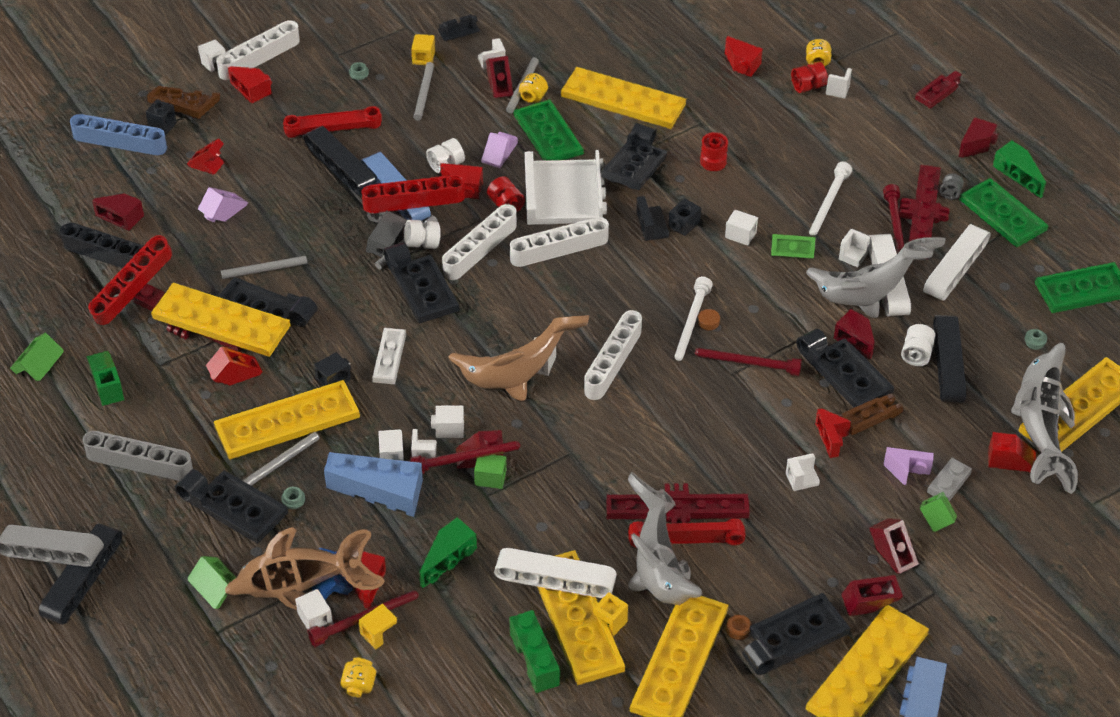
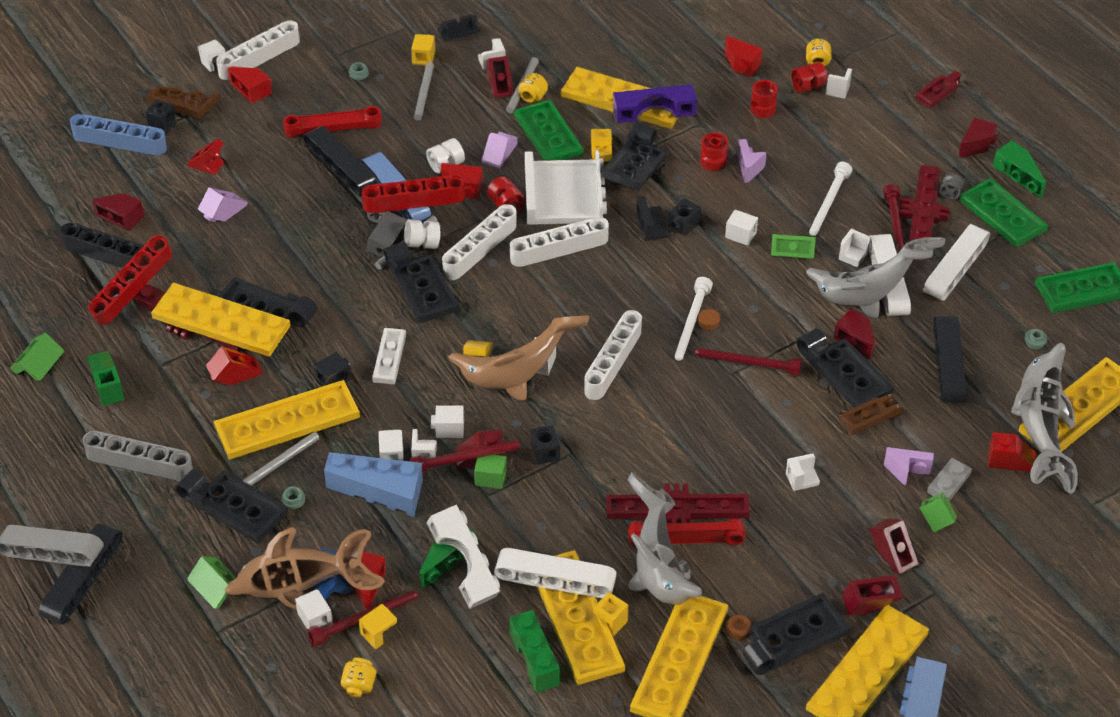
(234, 272): light grey bar -> none
(451, 529): none -> white arch
(478, 348): none -> yellow slope
(545, 444): none -> black brick
(601, 140): none -> yellow slope
(676, 99): none -> dark purple arch
(749, 162): none -> lavender slope
(763, 98): none -> red wheel
(832, 429): red slope -> none
(918, 345): white wheel -> none

